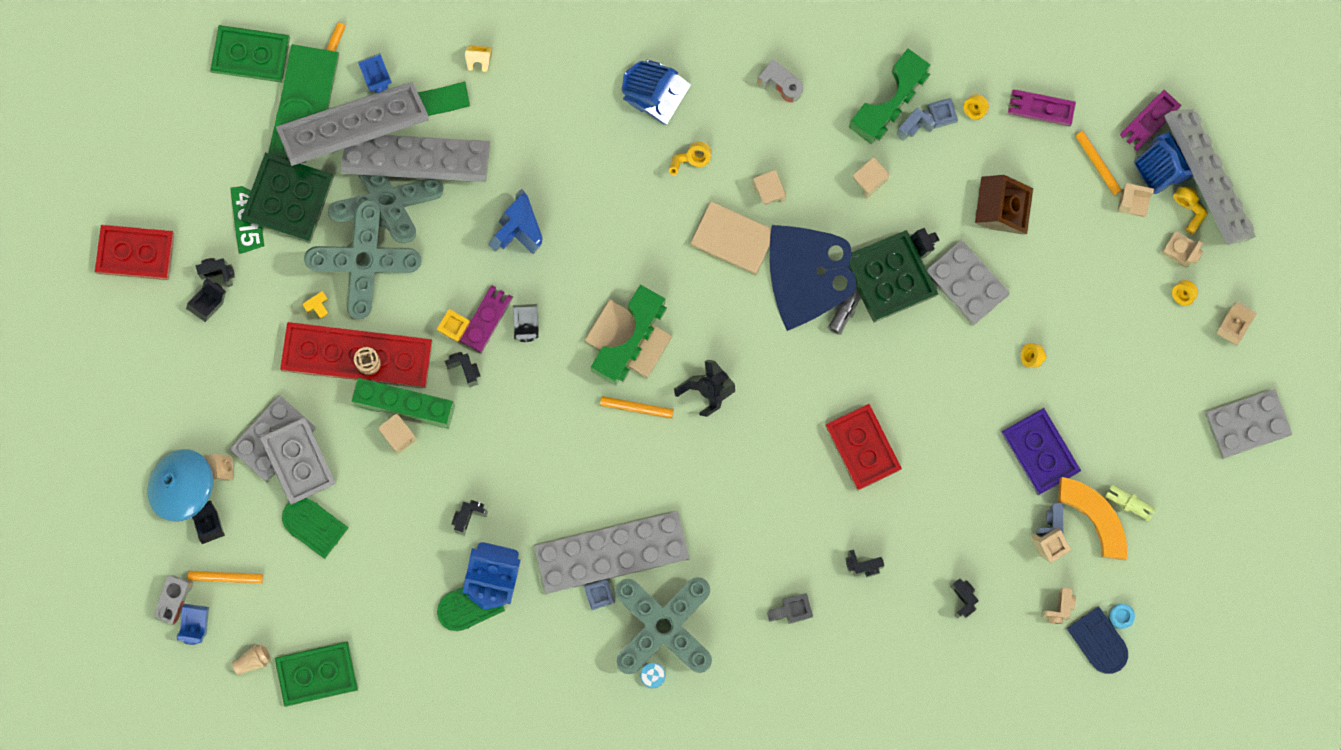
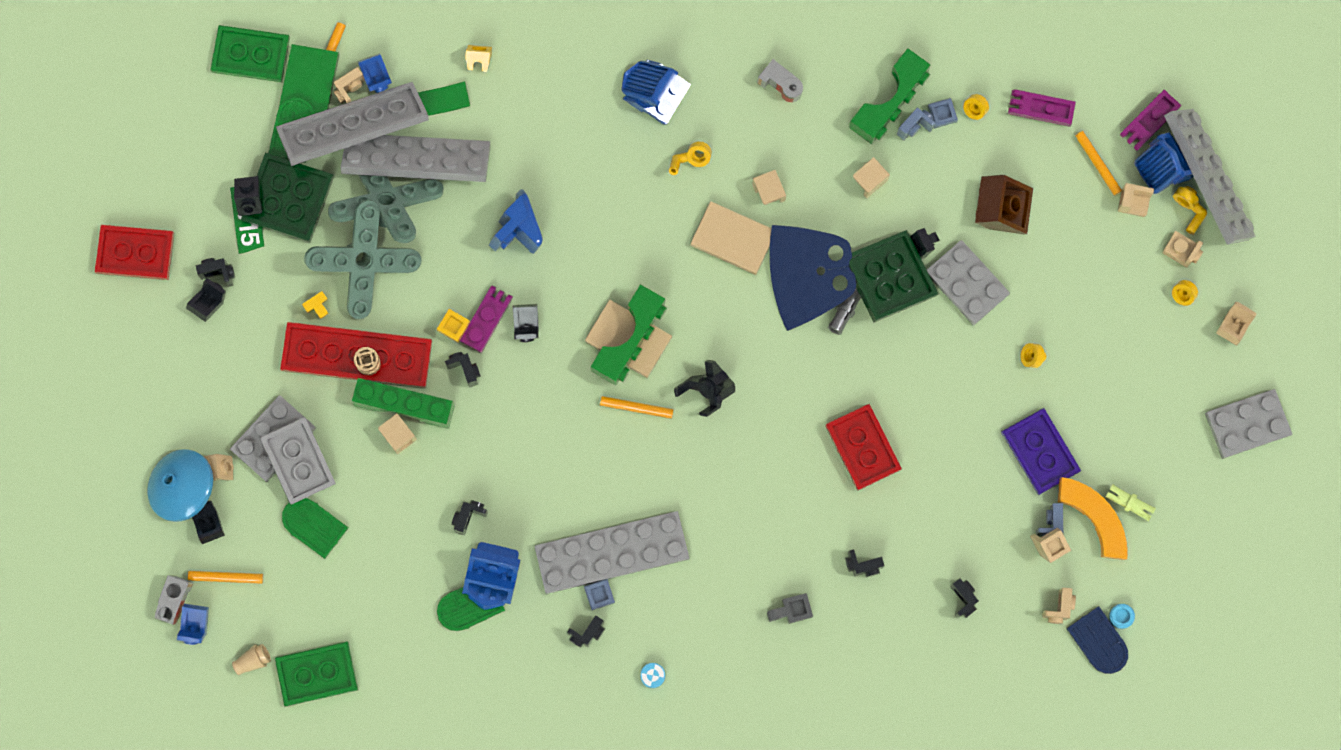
(247, 195): none -> black bracket
(349, 82): none -> tan bracket
(593, 631): none -> black bracket
(674, 612): sand green piece -> none

